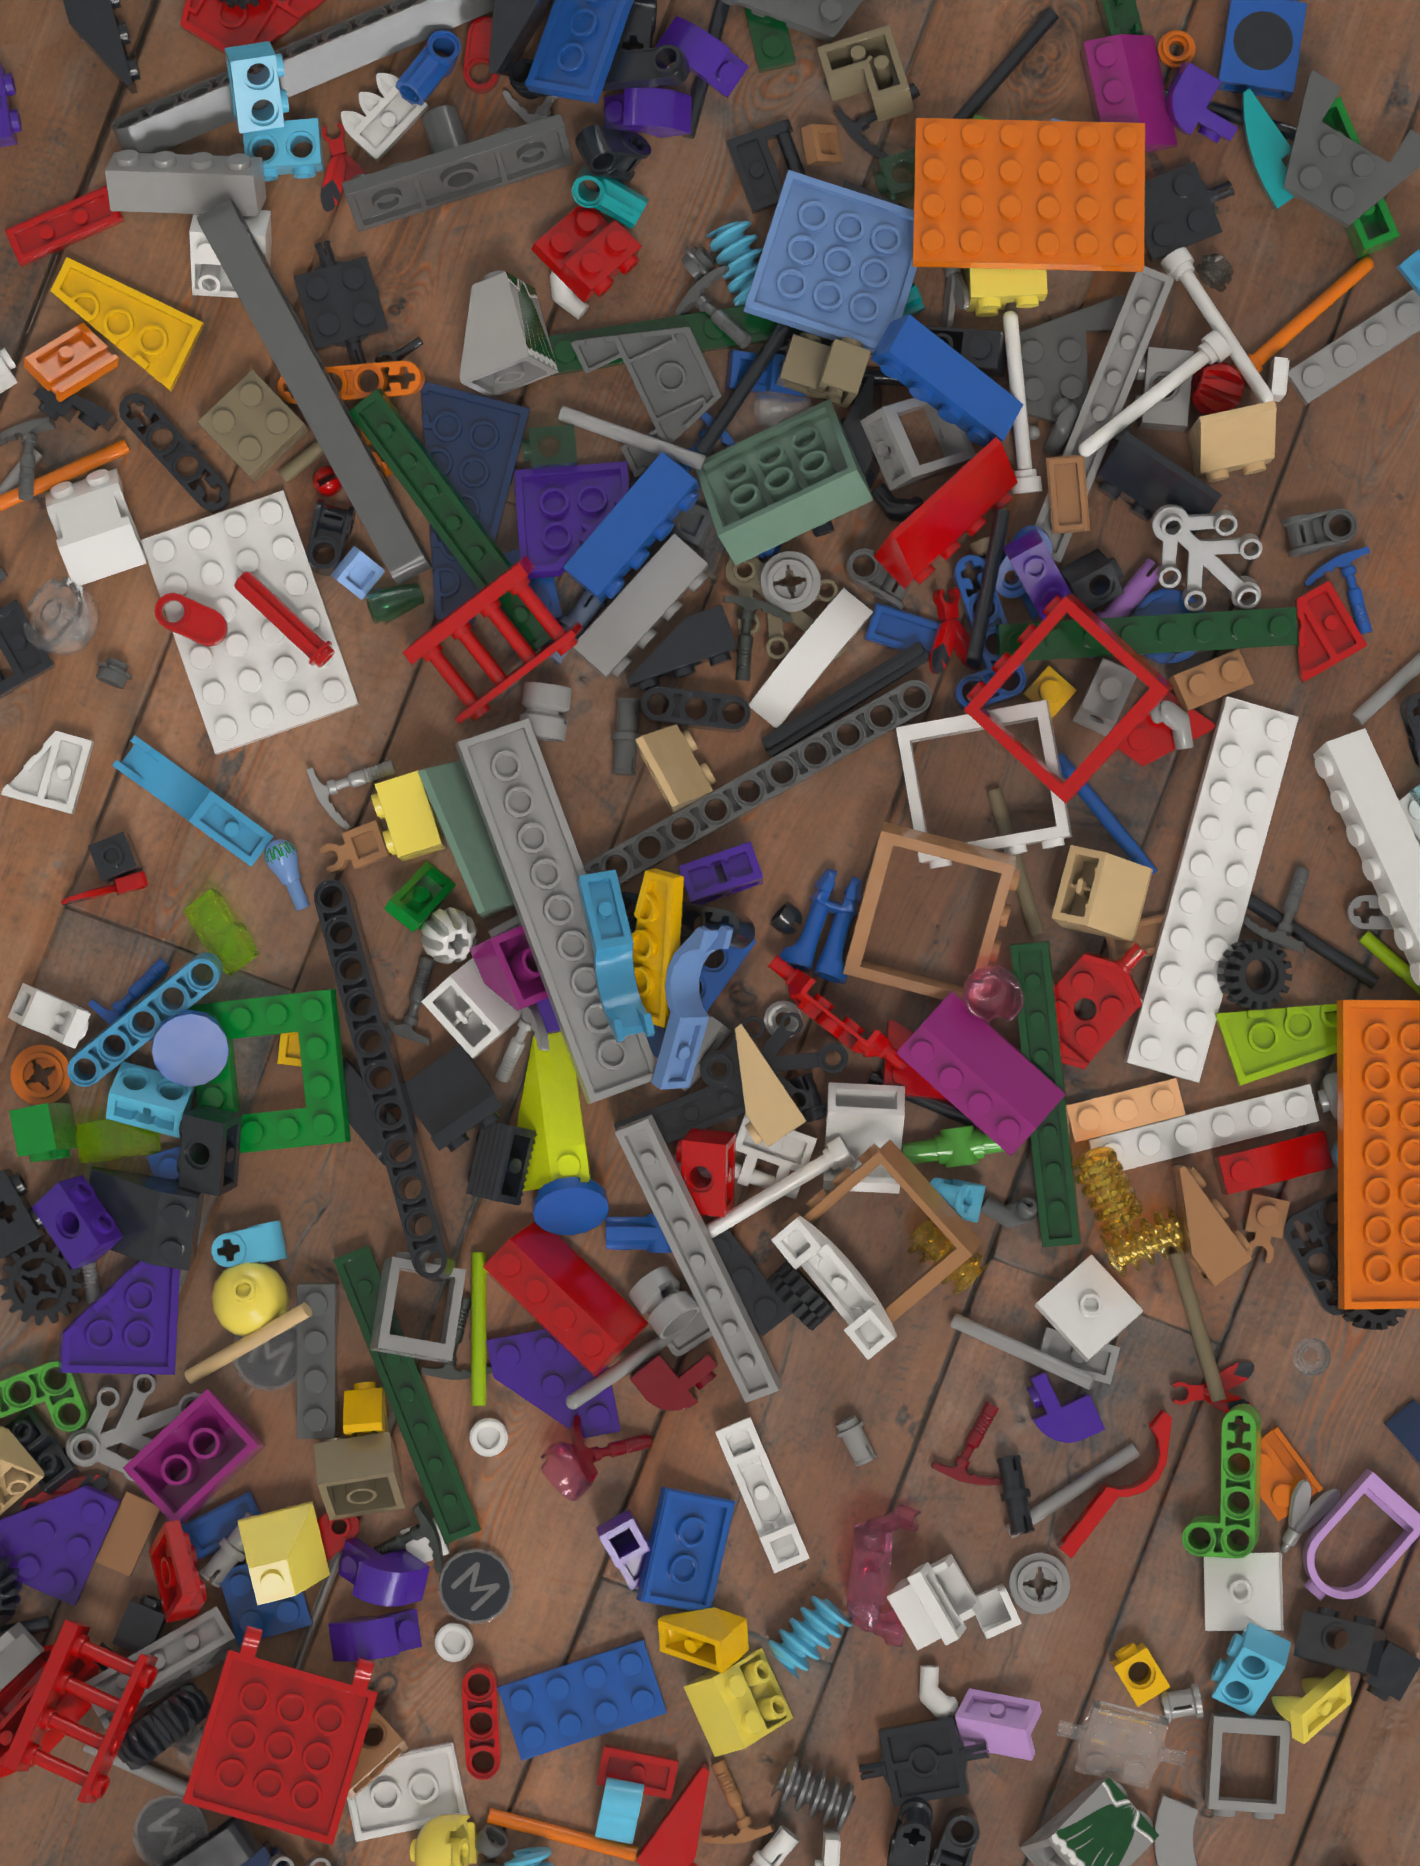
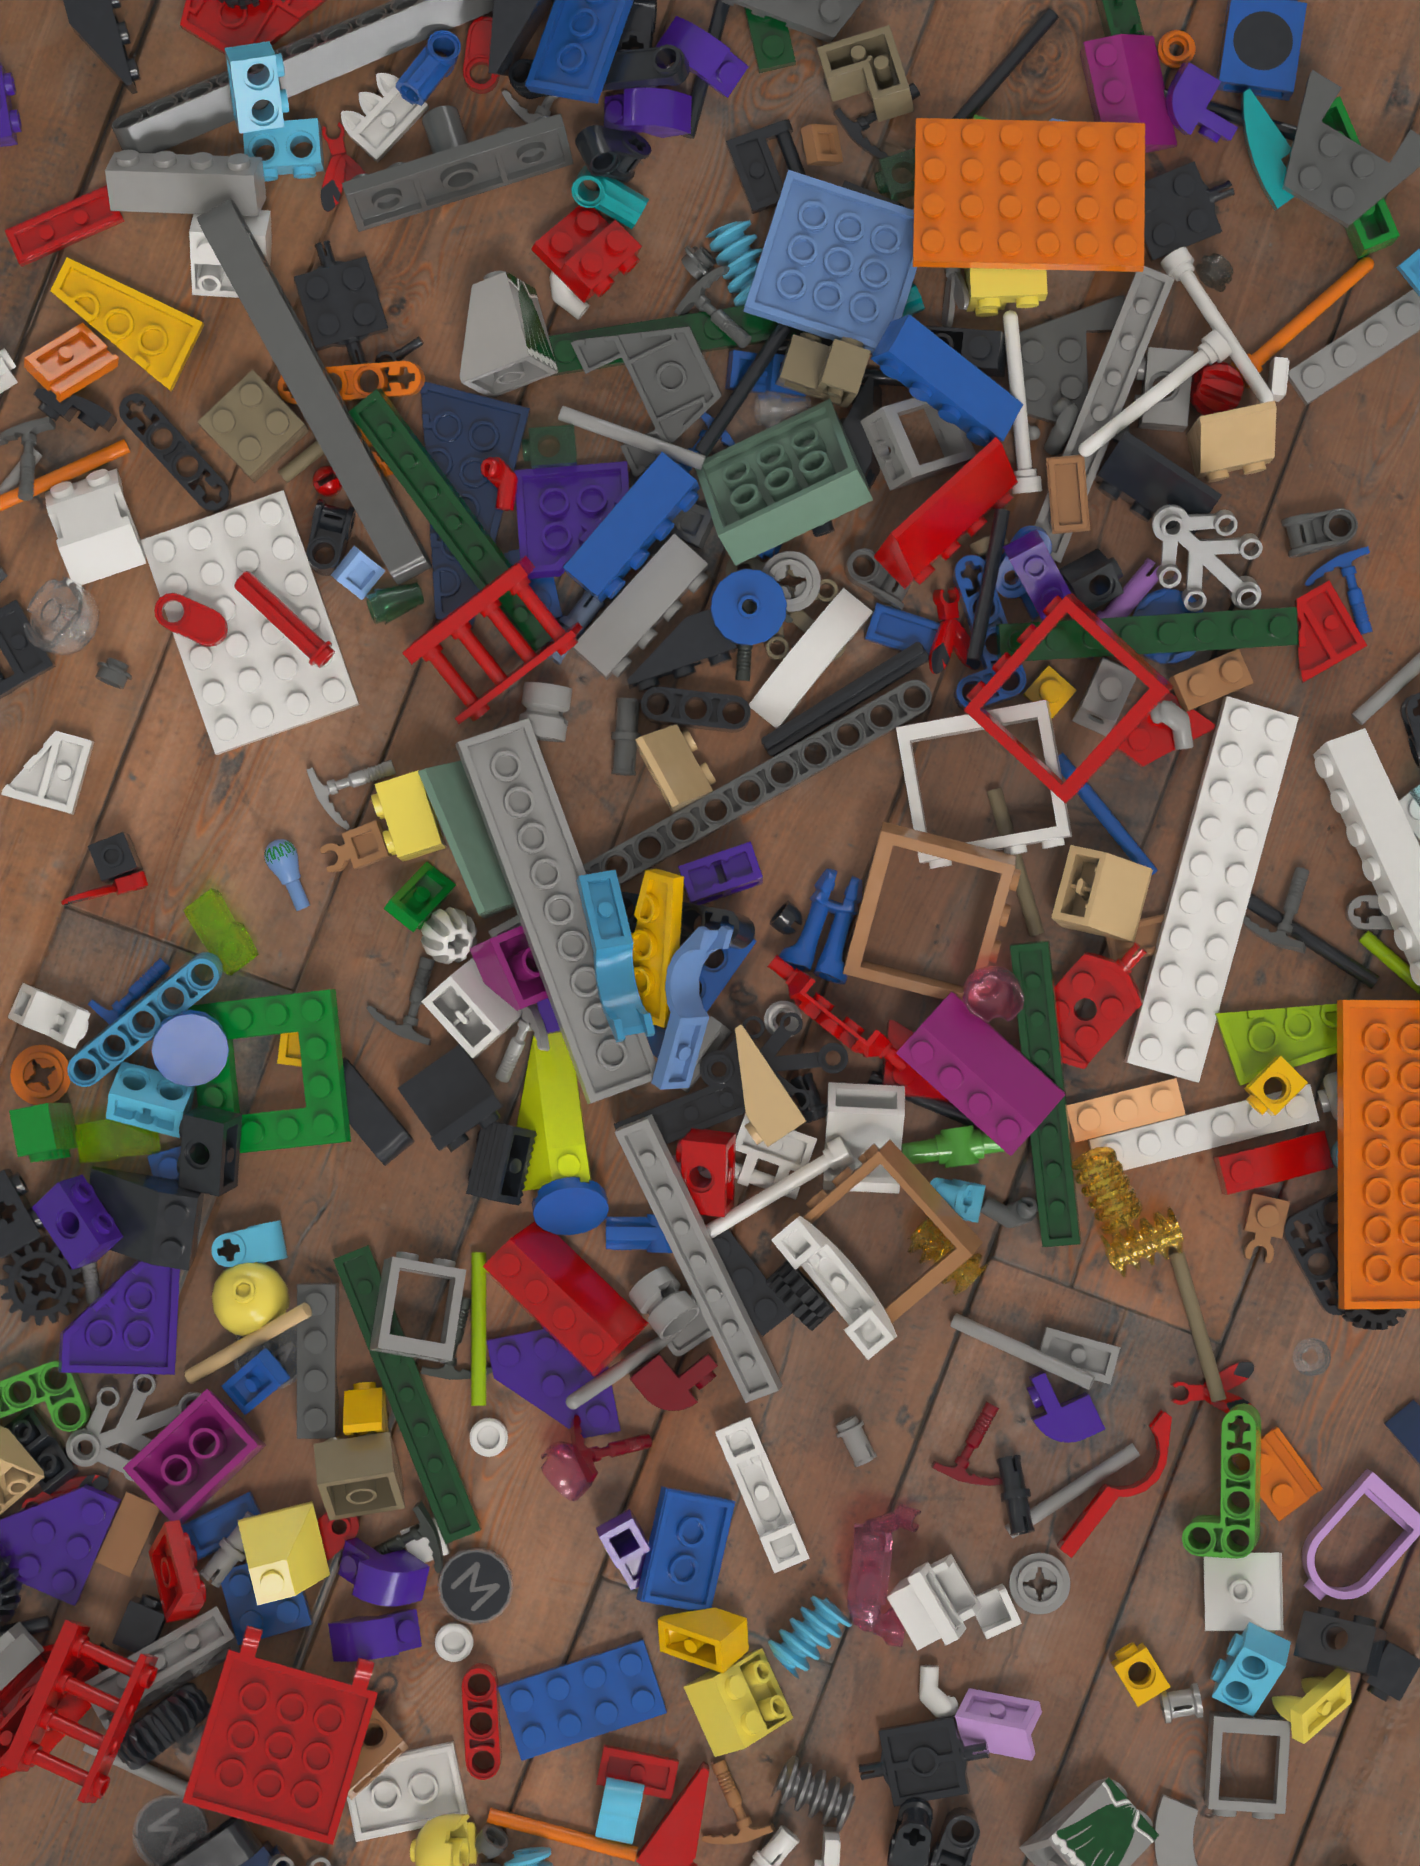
(194, 801): dark azure piece -> none
(255, 1381): none -> blue slope
(393, 1095): black beam -> none
(503, 479): none -> red arm
(728, 611): none -> blue plate
(895, 508): black arm -> none
(1088, 1308): white plate -> none
(1121, 1744): clear plate -> none
(1208, 1240): medium nougat slope -> none
(1235, 974): black tyre -> none
(1291, 1083): none -> yellow brick
(1303, 1515): light grey piece -> none

